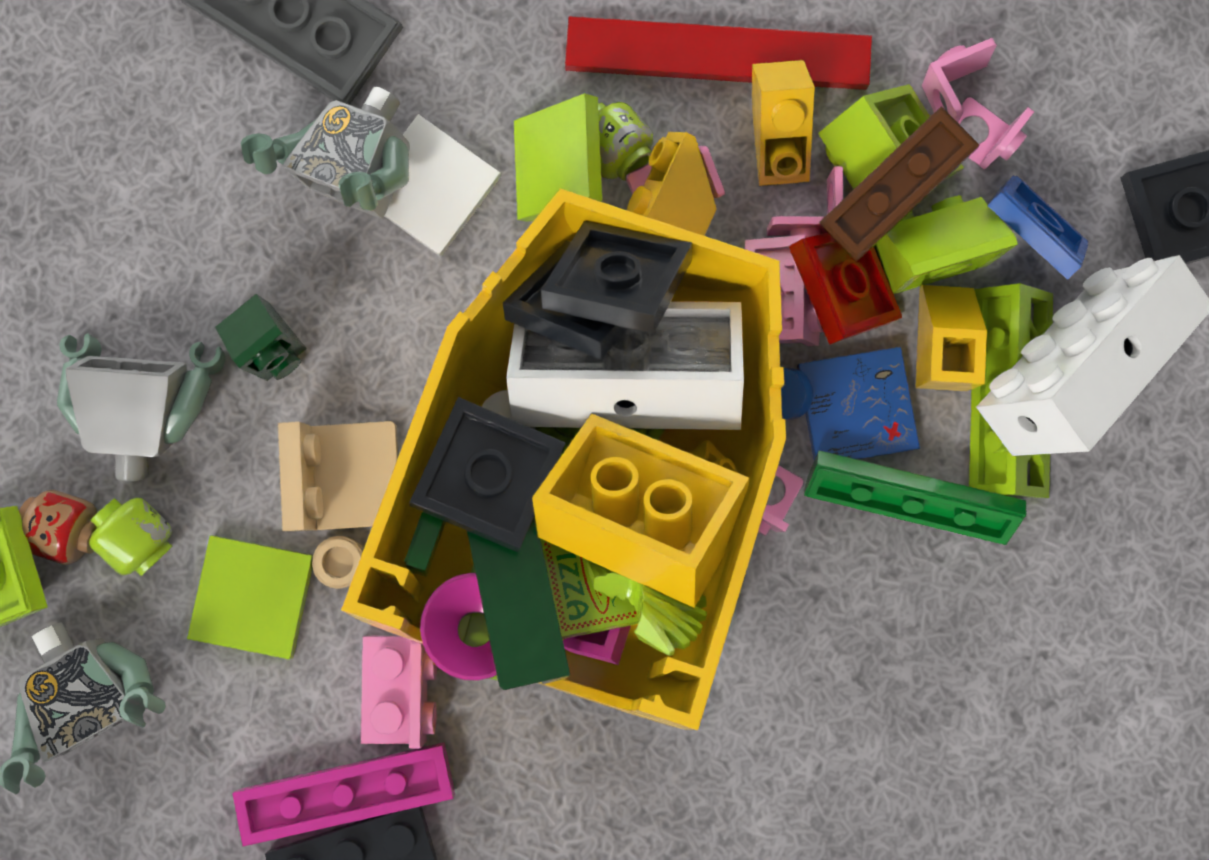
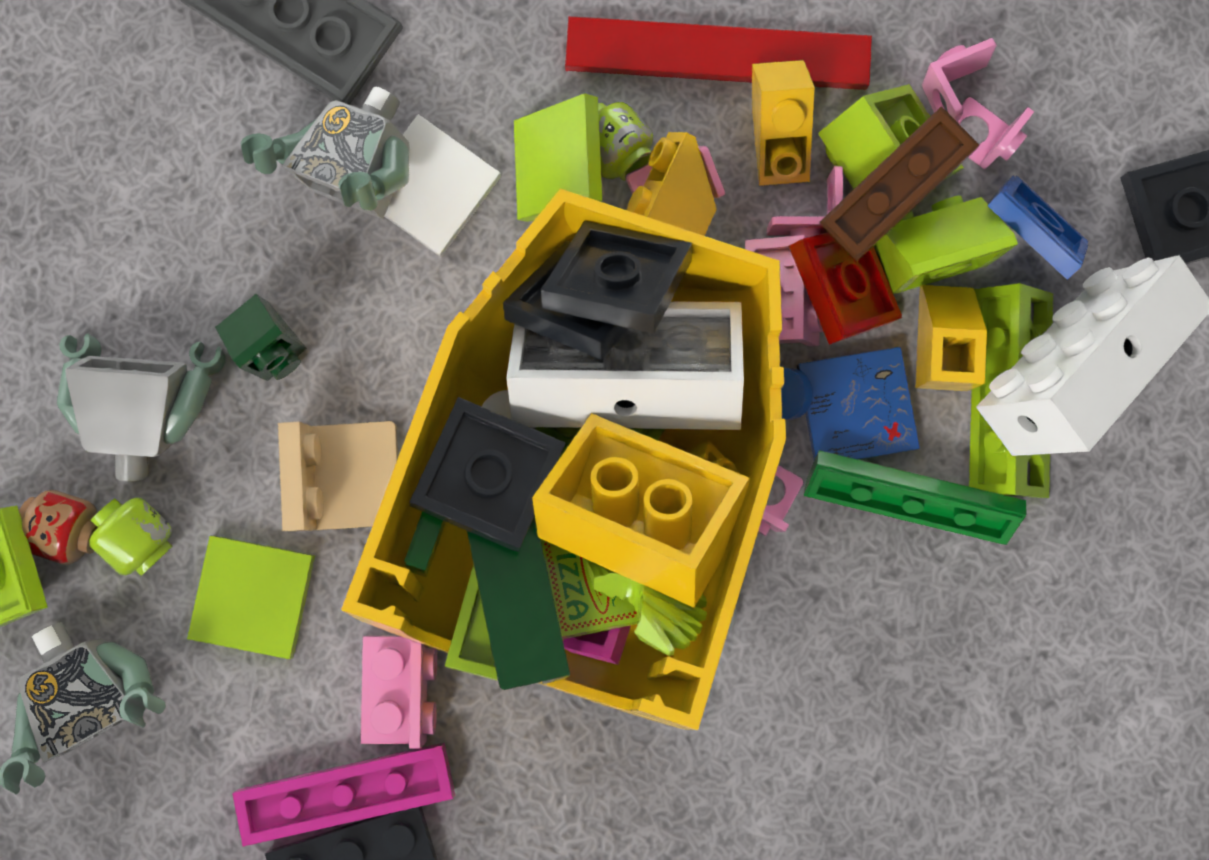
(336, 561): tan tile -> none
(440, 630): dark pink piece -> none

